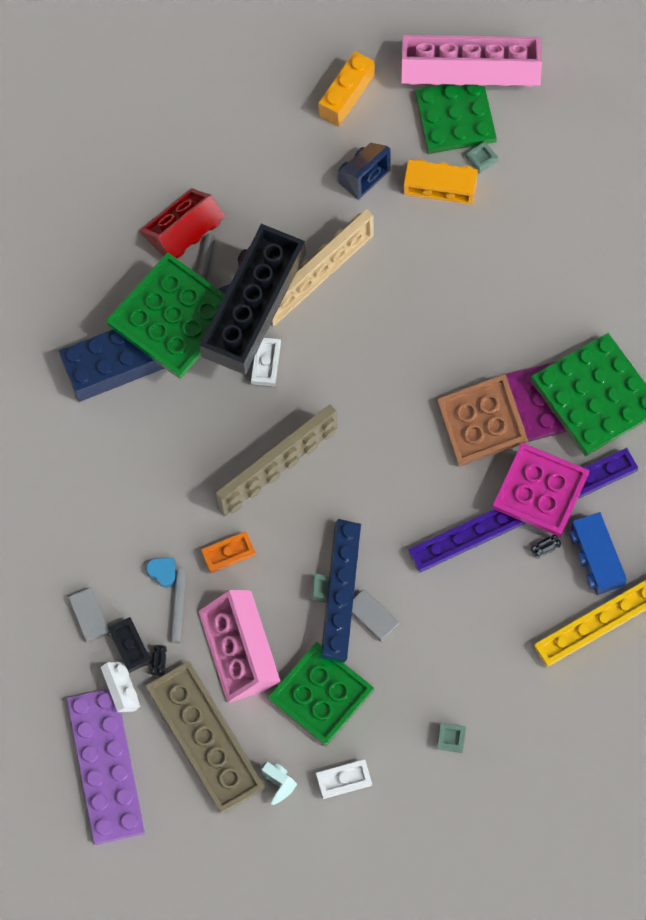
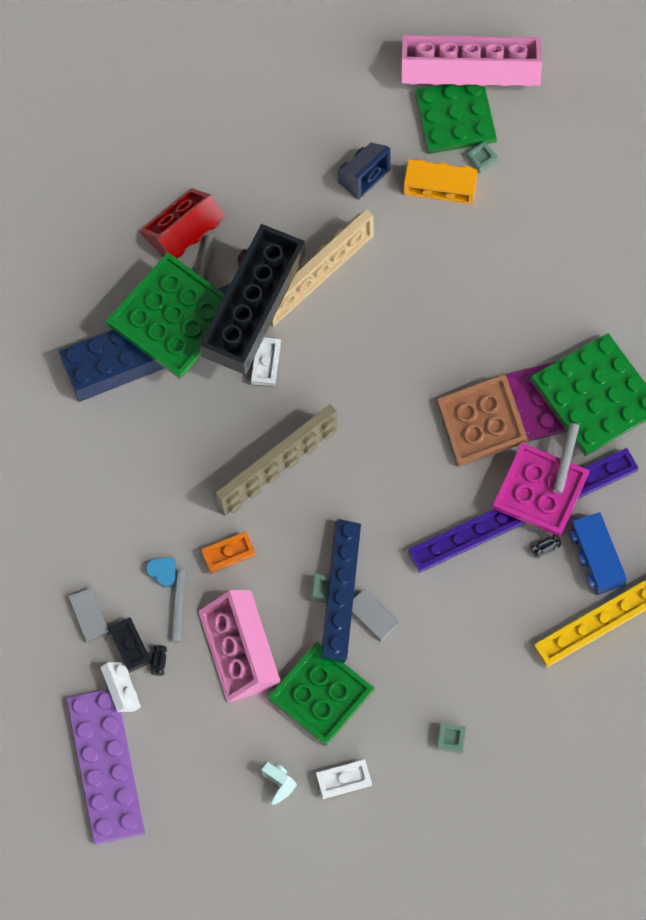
(205, 737): dark tan plate -> none
(346, 88): light orange brick -> none
(566, 458): none -> light grey bar

